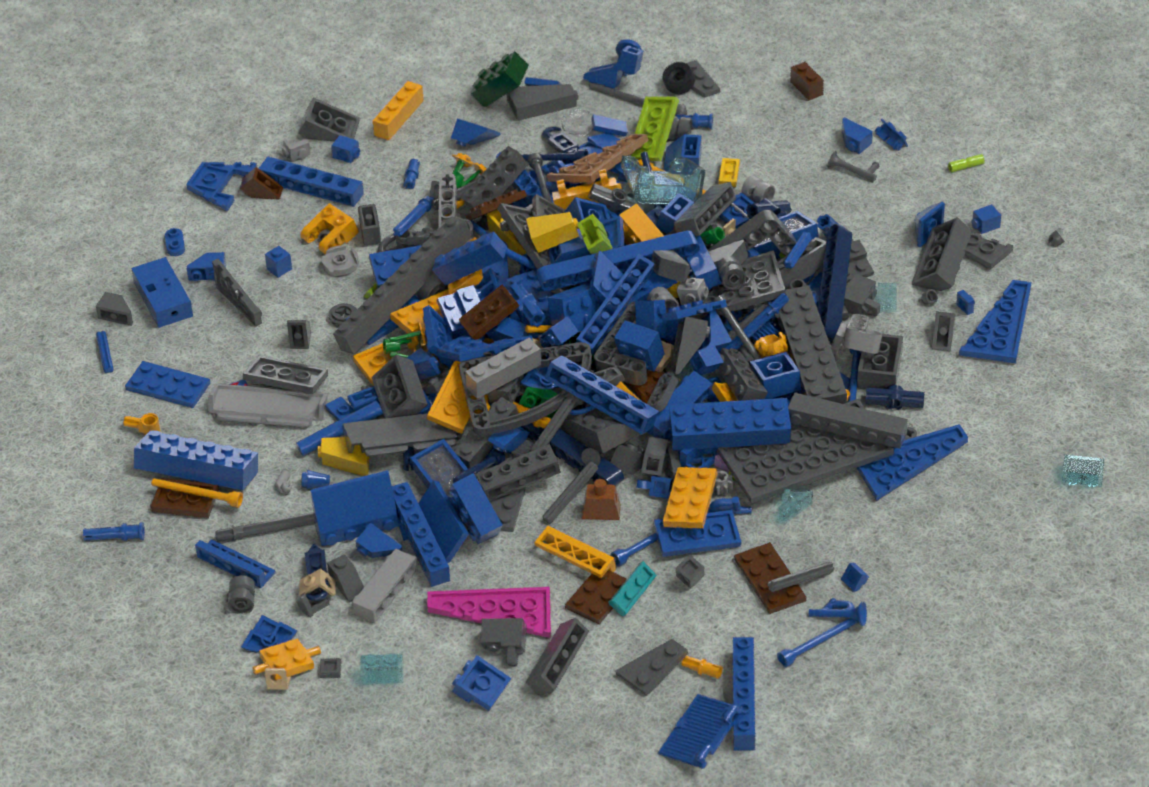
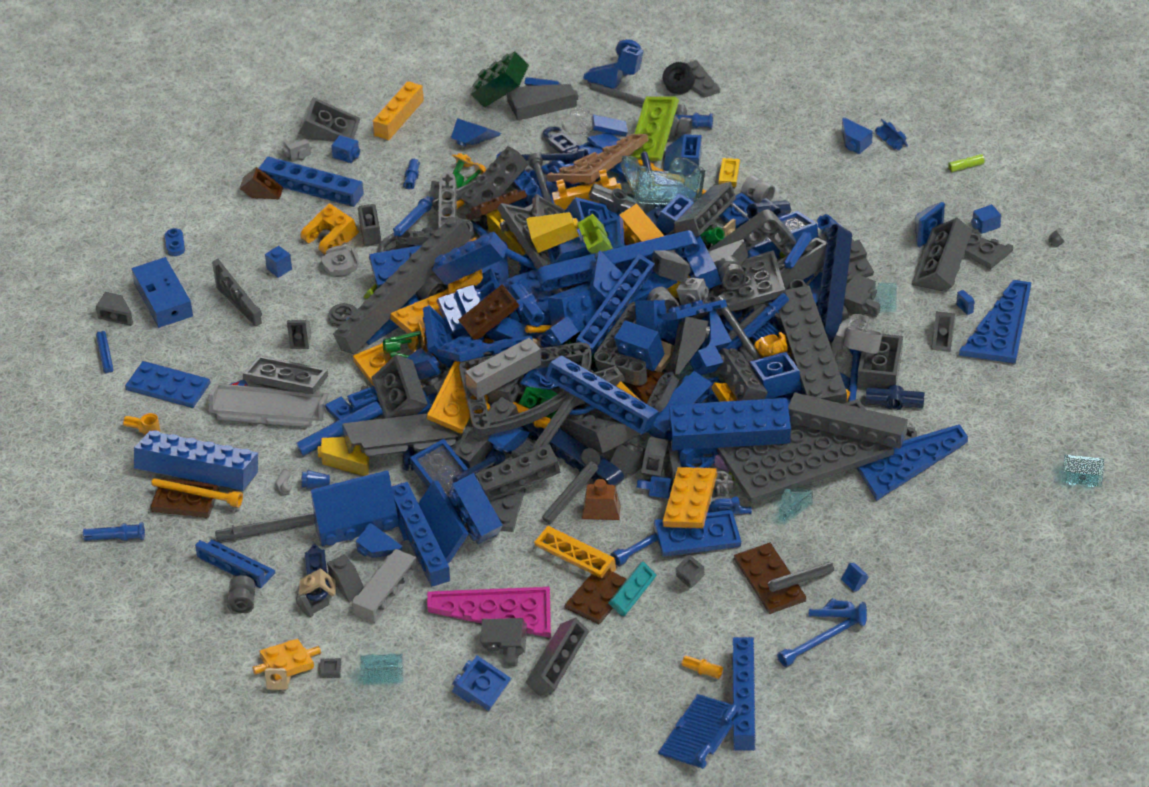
(202, 267): blue slope -> none
(212, 178): blue wing -> none
(267, 634): blue brick -> none
(651, 668): dark grey wing -> none
(806, 81): reddish brown brick -> none
(836, 161): dark grey piece -> none
(931, 295): dark grey hinge -> none

